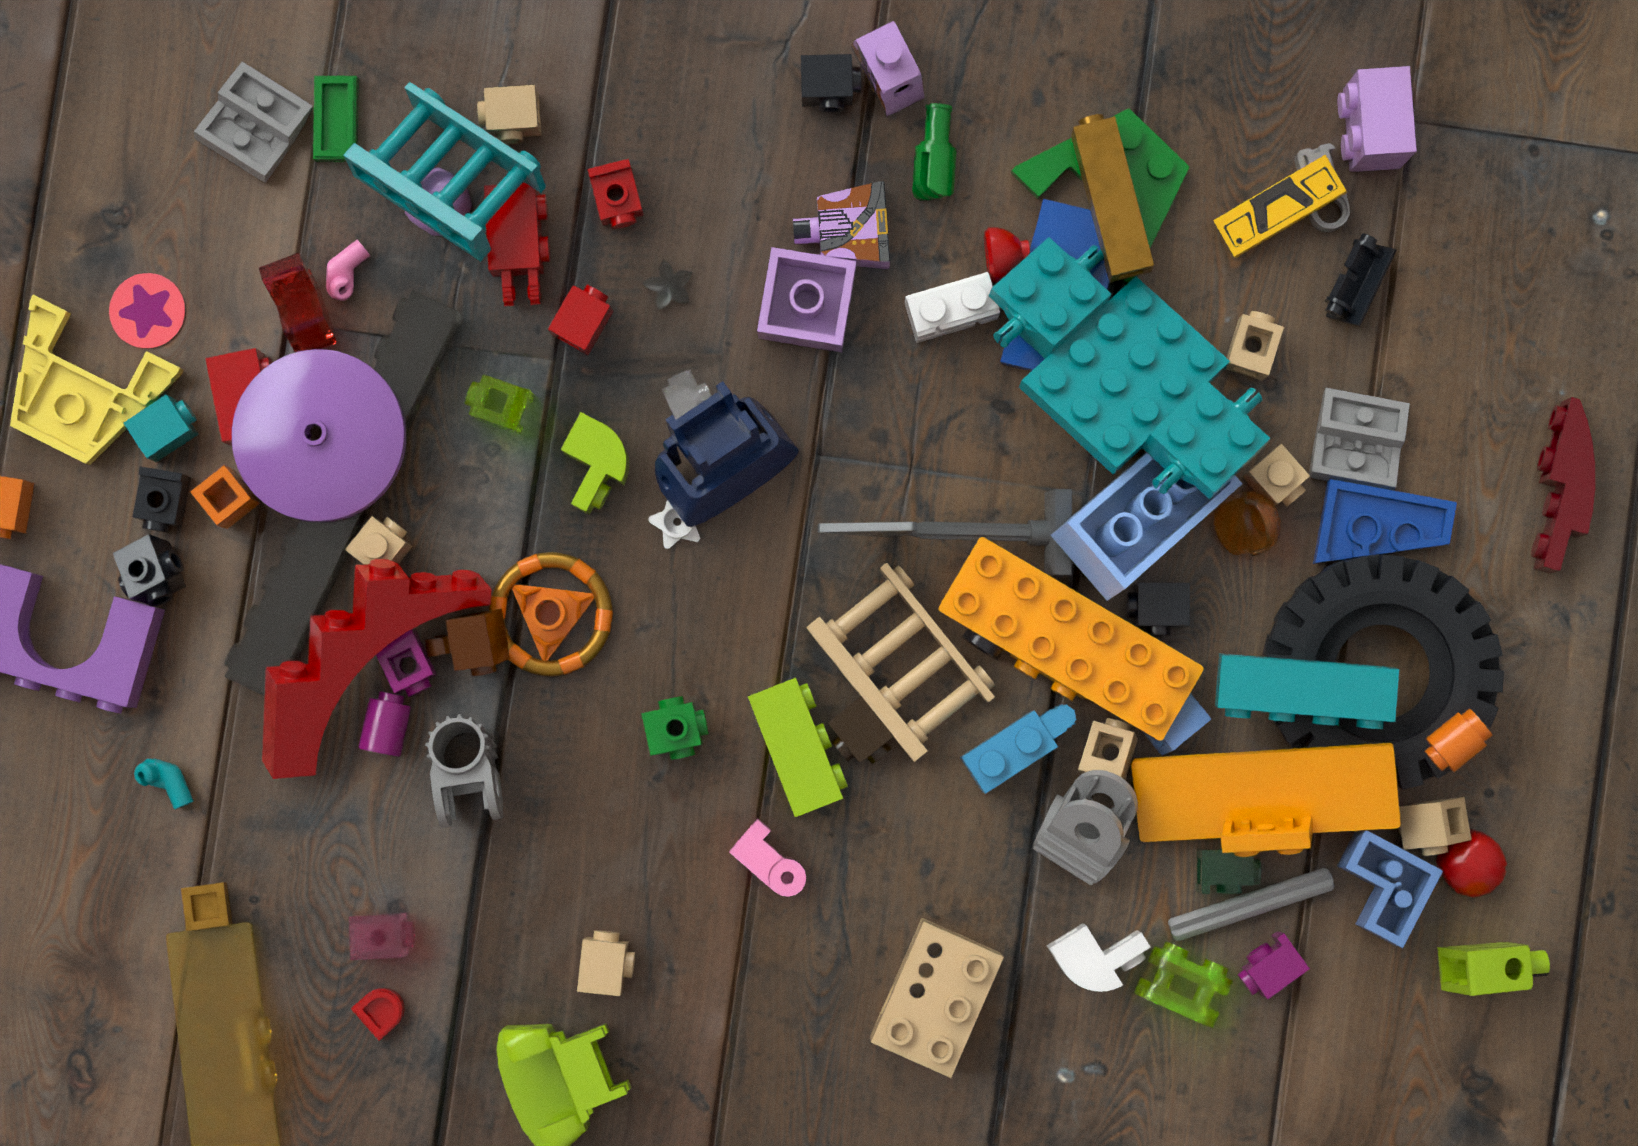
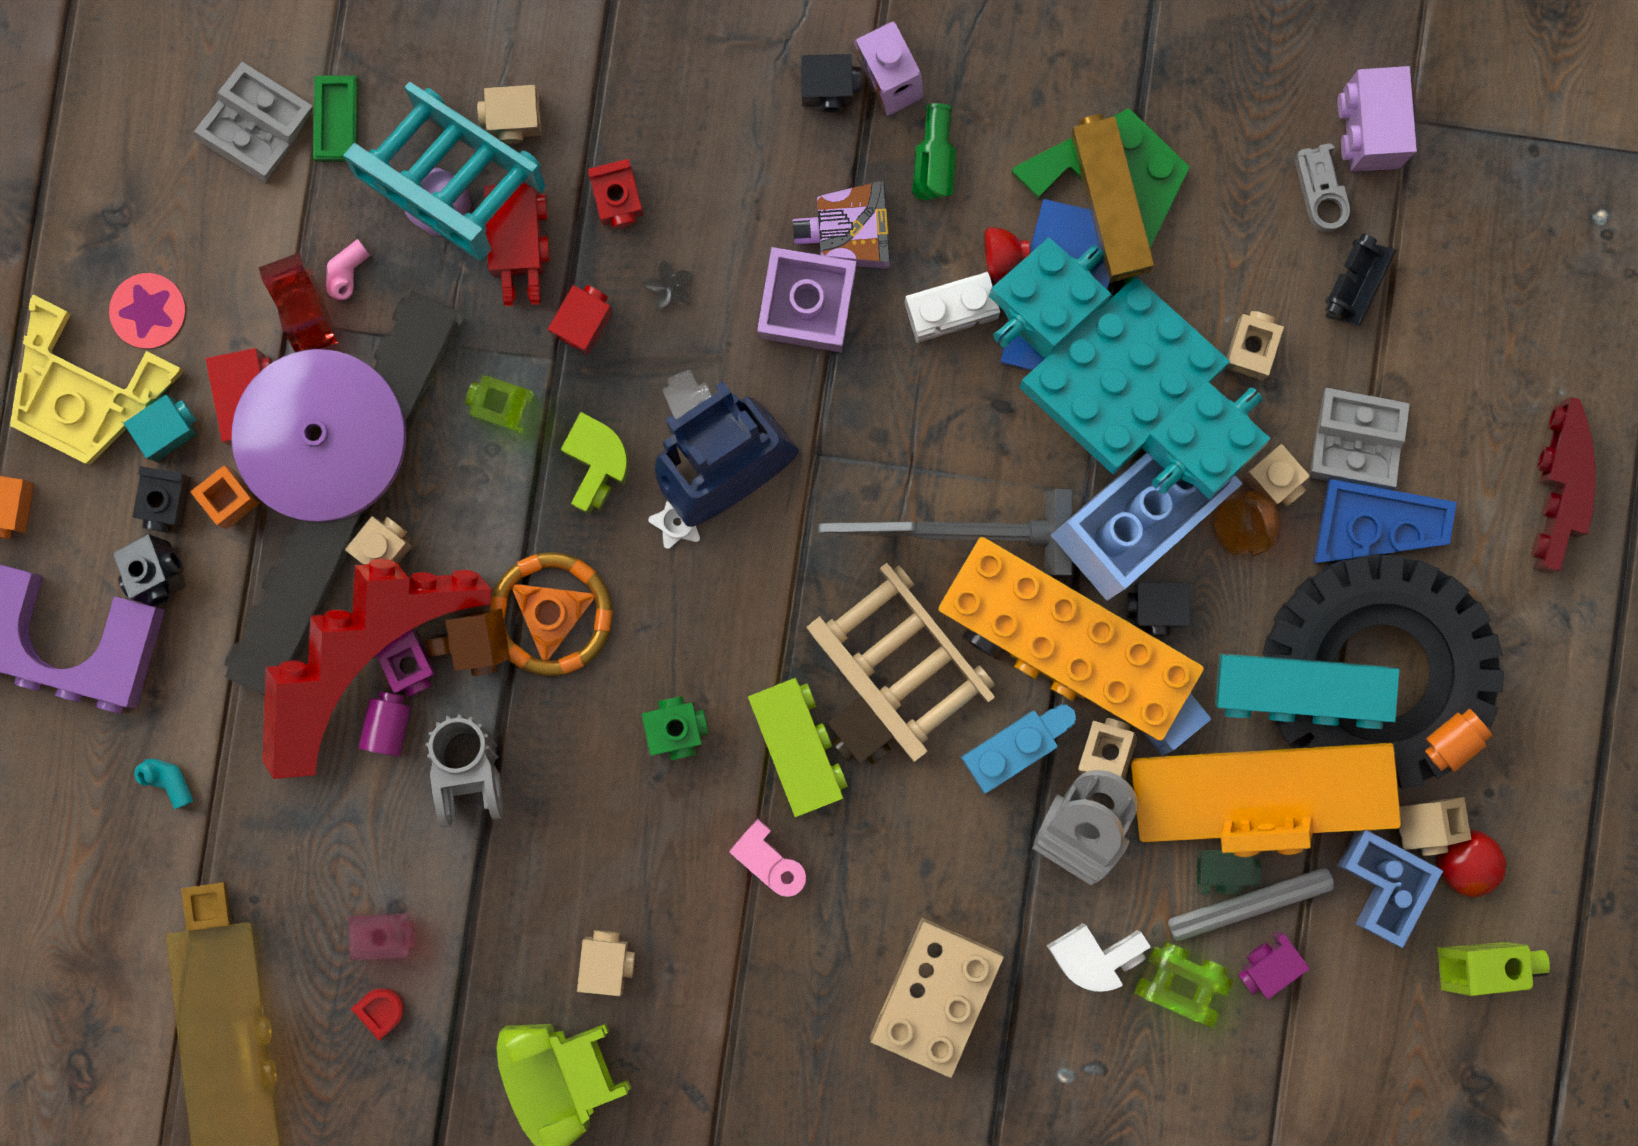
(1280, 206): yellow tile -> none

